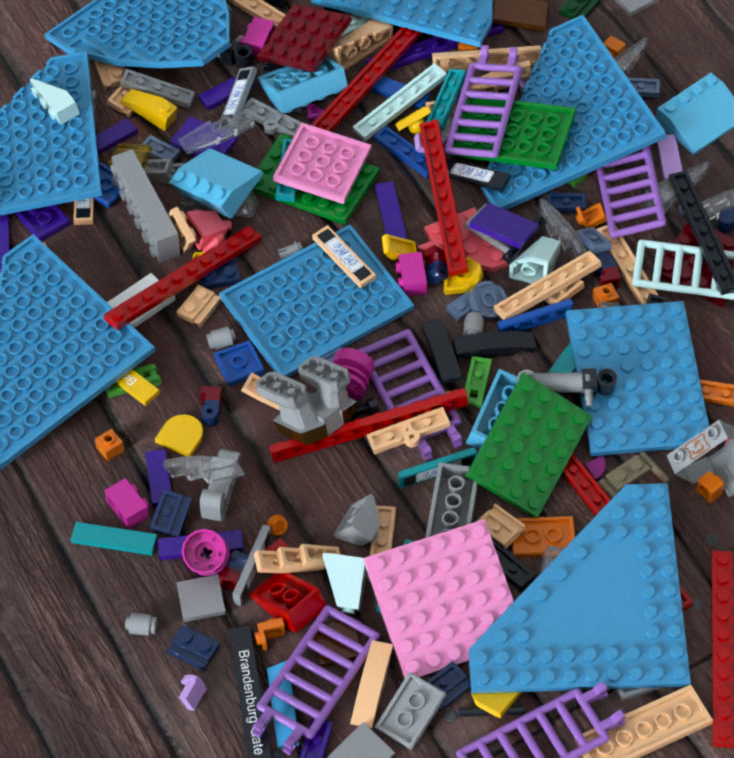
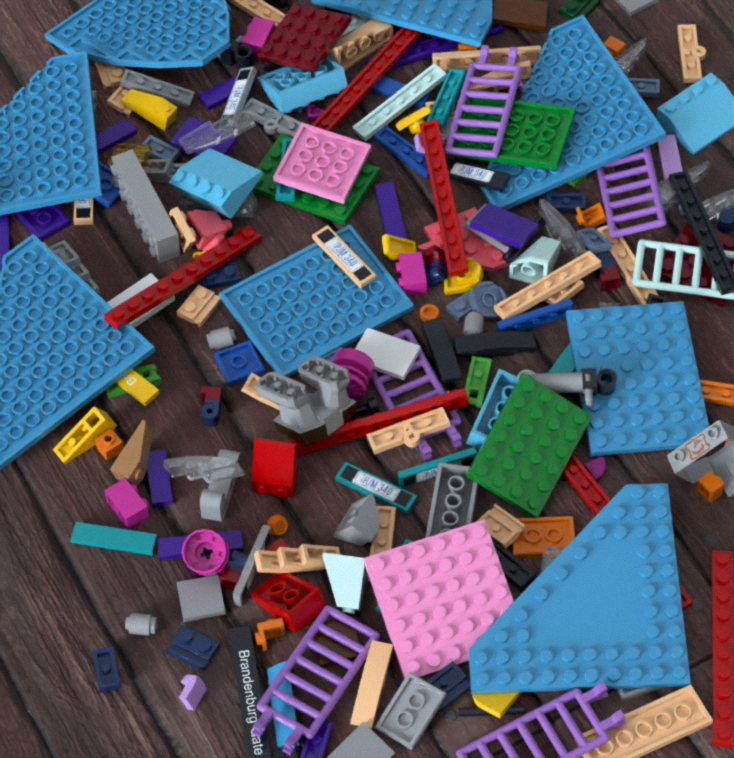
(57, 100): light aqua slope -> none
(73, 261): none -> light grey slope
(83, 434): none -> yellow slope
(106, 669): none -> dark blue plate
(134, 457): none -> medium nougat slope
(170, 513): dark blue plate -> none
(181, 434): yellow tile -> none
(274, 468): none -> red slope
(289, 250): light grey pin -> none
(381, 490): none -> tile
(389, 353): none -> white tile
(429, 312): none -> orange tile
(605, 293): orange plate -> none
(630, 473): dark tan plate -> none
(690, 53): none -> light nougat hinge

